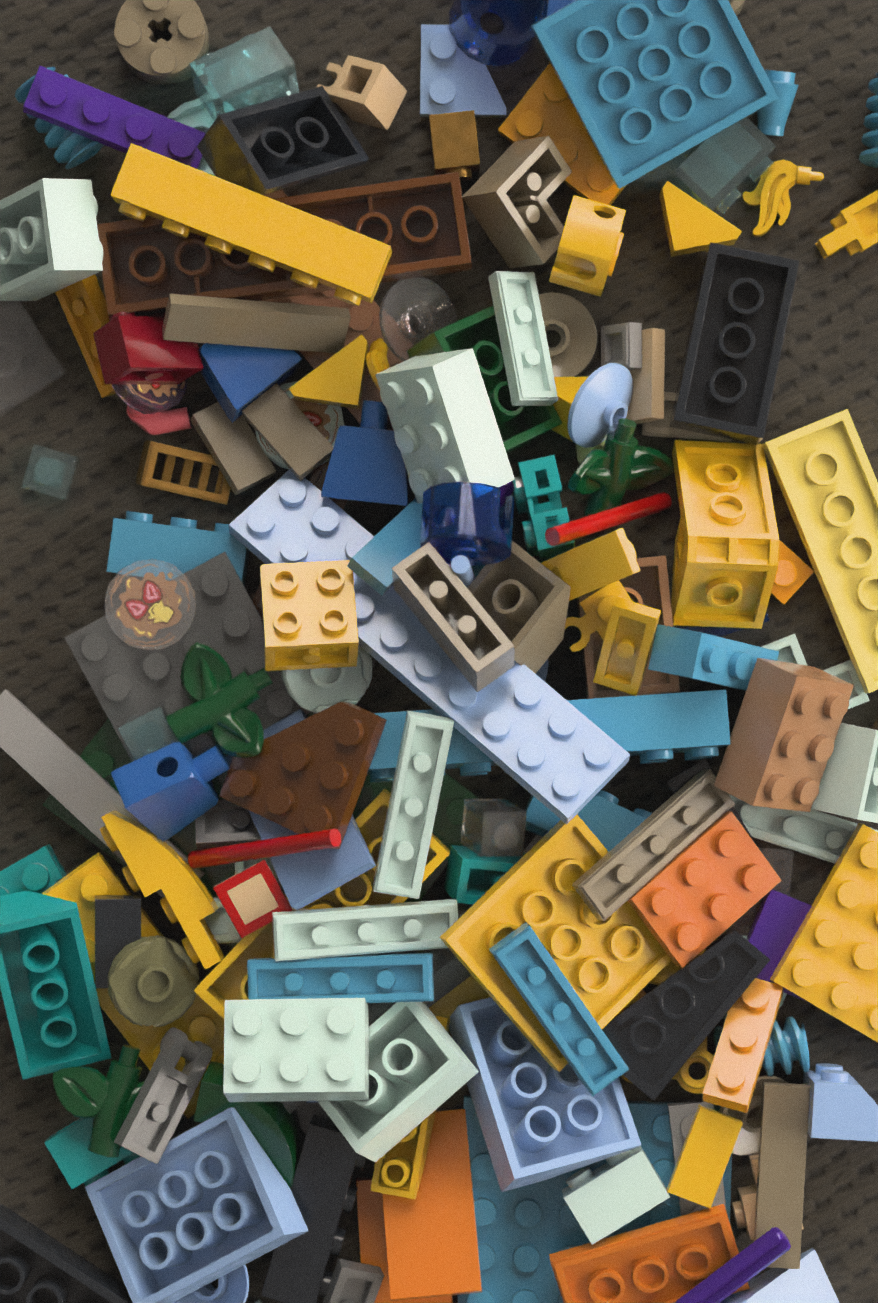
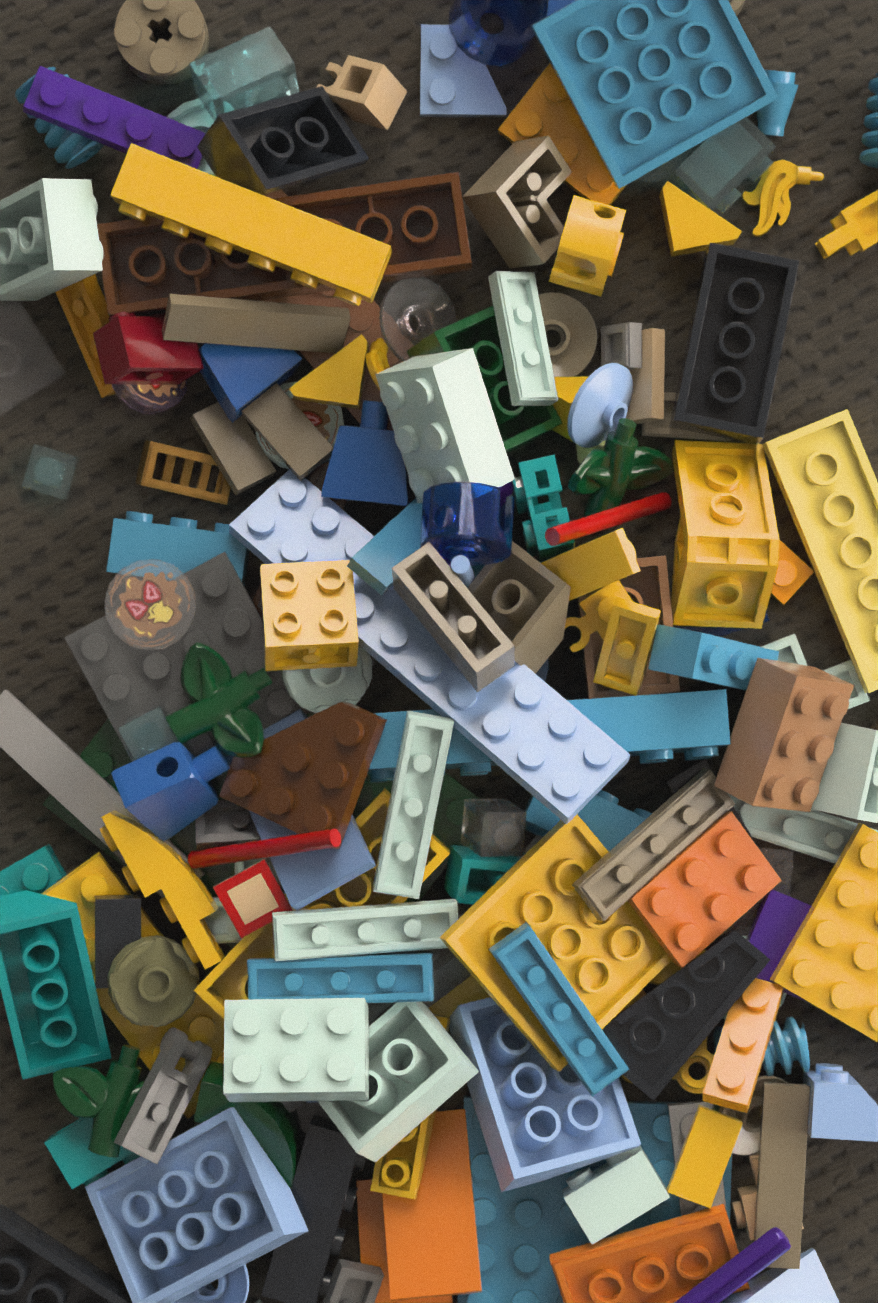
(161, 422): coral arm -> none
(455, 143): pearl gold brick -> none

